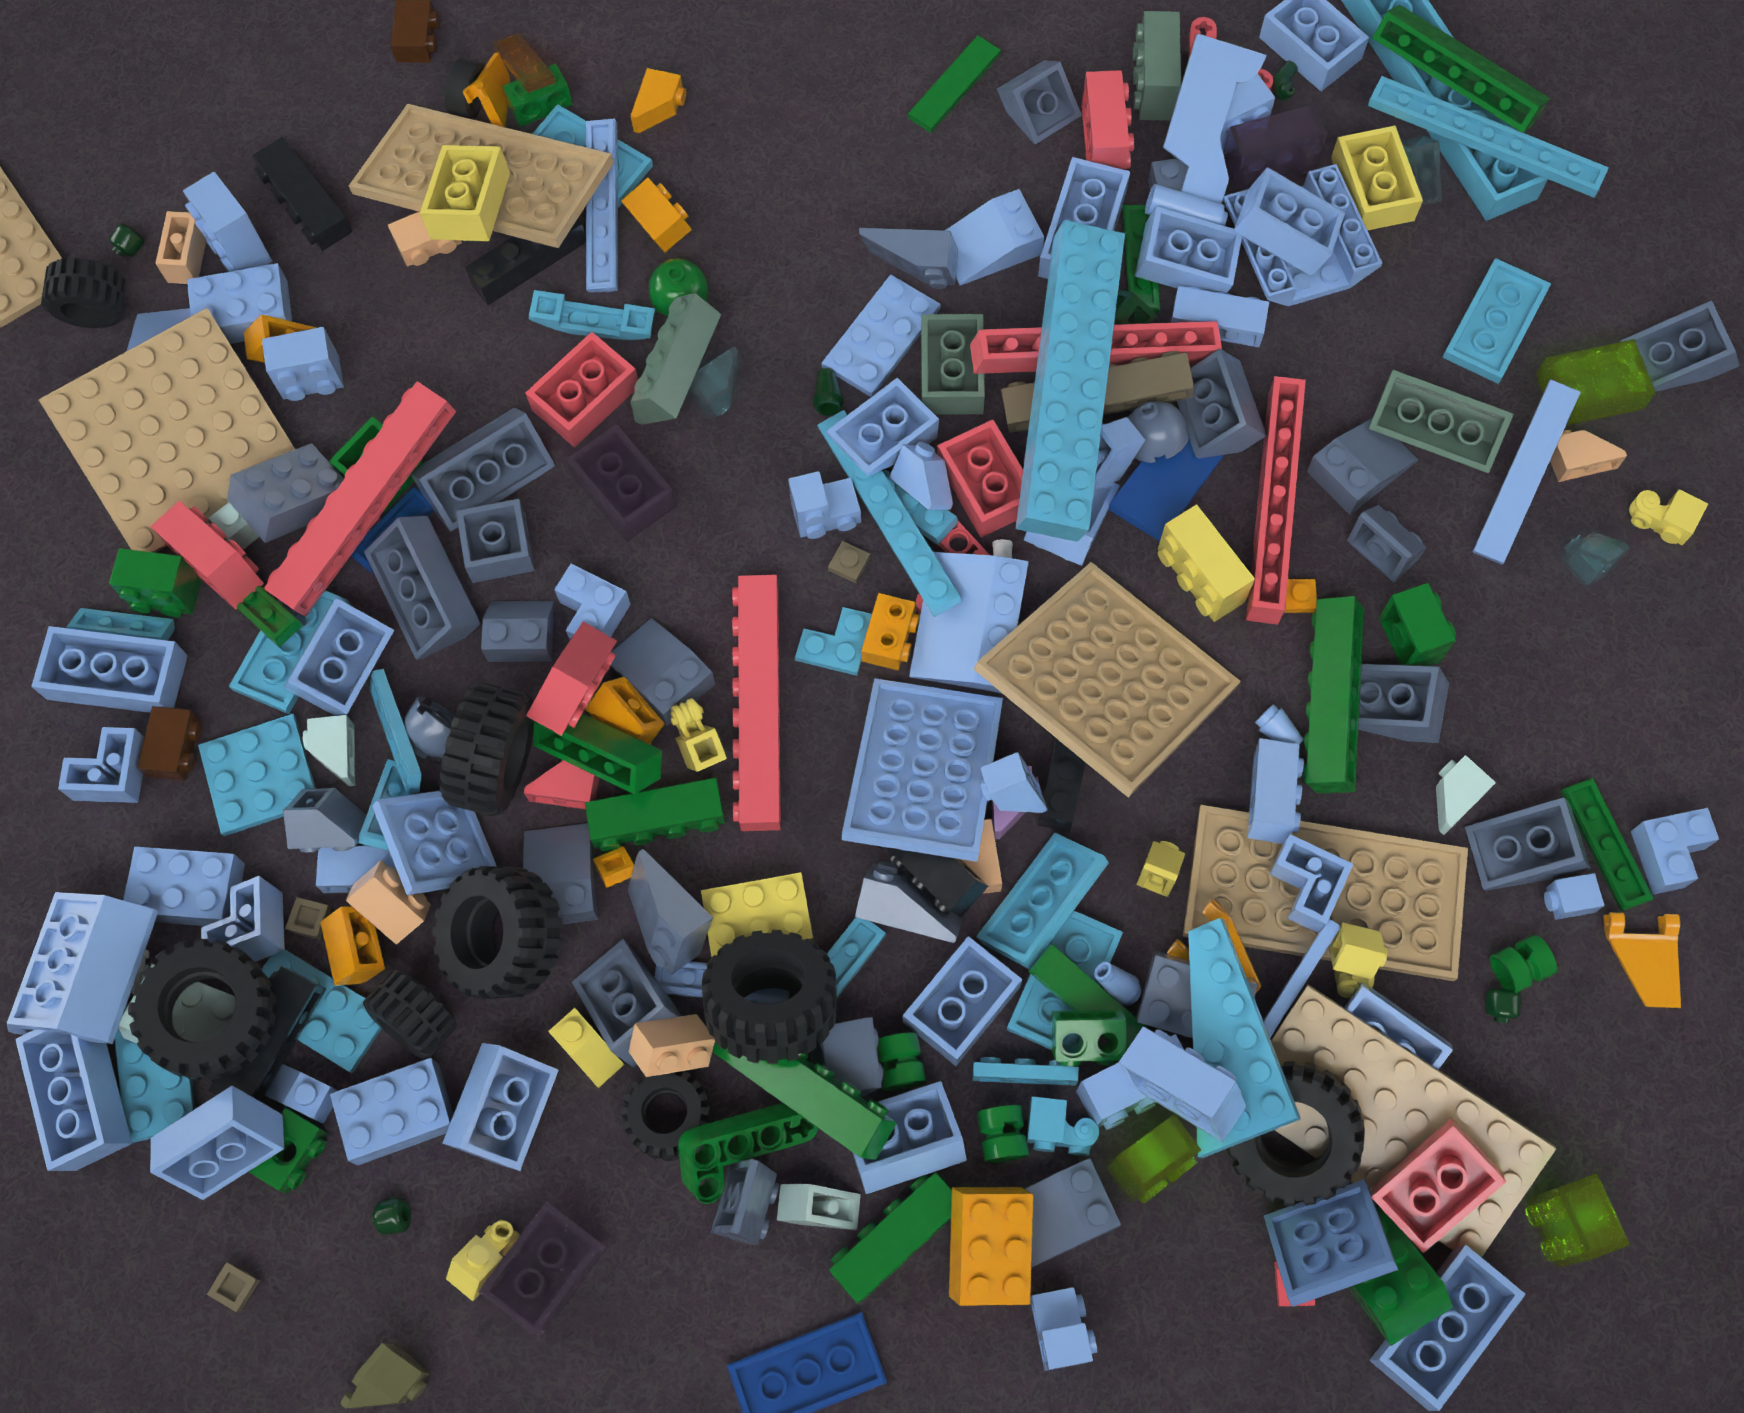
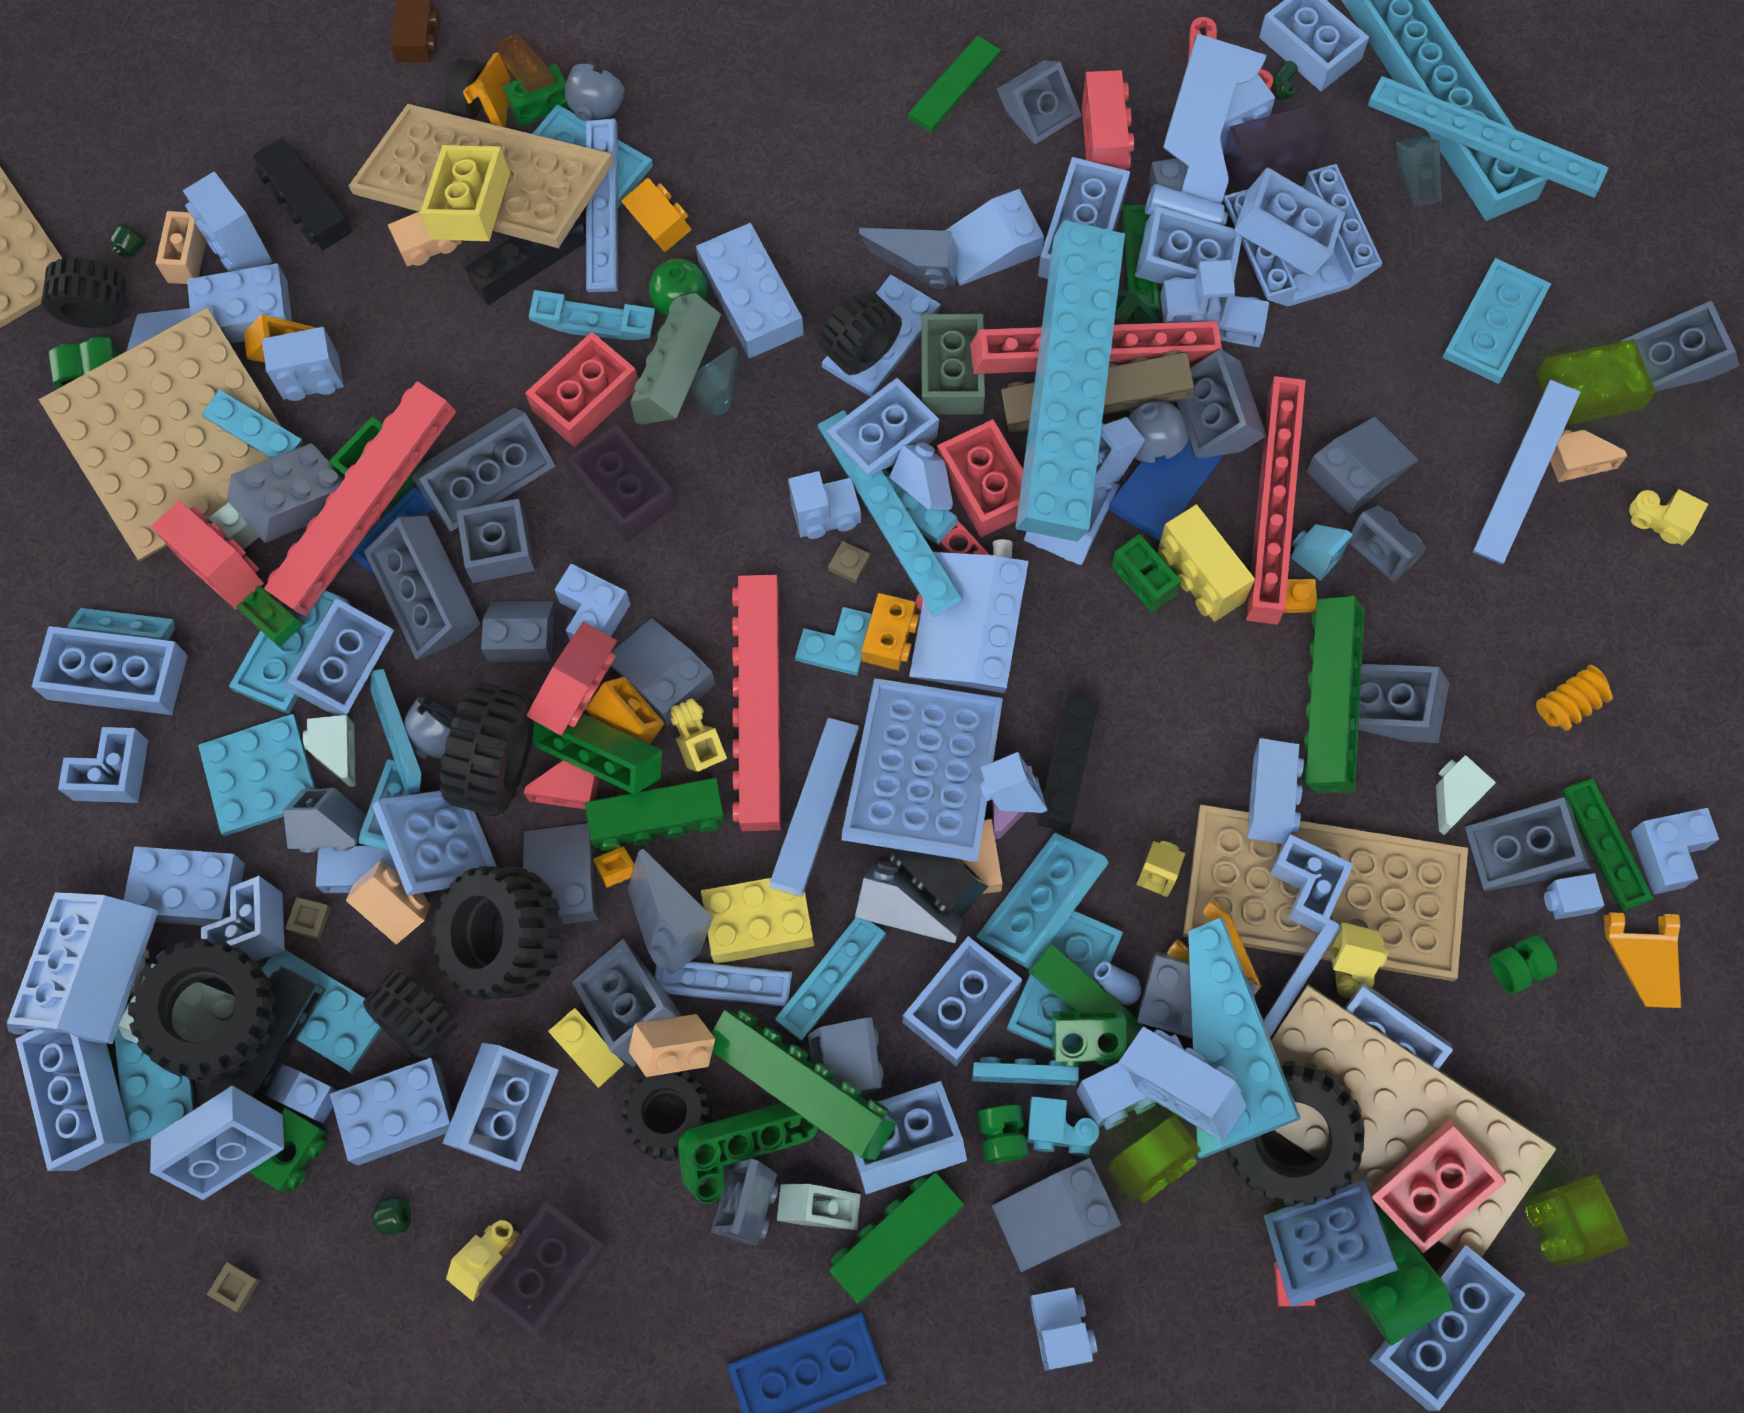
(74, 360): none -> green brick
(155, 582): green brick -> none
(170, 743): reddish brown brick -> none
(250, 426): none -> medium azure plate
(351, 947): light orange brick -> none
(386, 1379): olive slope -> none
(593, 94): none -> sand blue cylinder
(657, 99): light orange slope -> none
(750, 290): none -> light blue brick
(776, 1029): black tyre -> none
(814, 807): none -> light blue tile
(827, 393): dark green cone -> none
(860, 332): none -> black tyre
(900, 1062): green wheel -> none
(990, 1246): light orange brick -> none
(1107, 678): tan plate -> none
(1145, 573): none -> green brick
(1157, 65): sand green brick -> none
(1200, 298): none -> light blue brick
(1278, 726): light blue cone -> none
(1320, 549): none -> medium azure slope
(1378, 177): light yellow brick -> none
(1417, 627): green brick -> none
(1440, 421): sand green slope -> none
(1460, 68): green brick -> none
(1503, 1004): dark green piece -> none
(1575, 699): none -> light orange piece
(1592, 556): clear light blue slope -> none

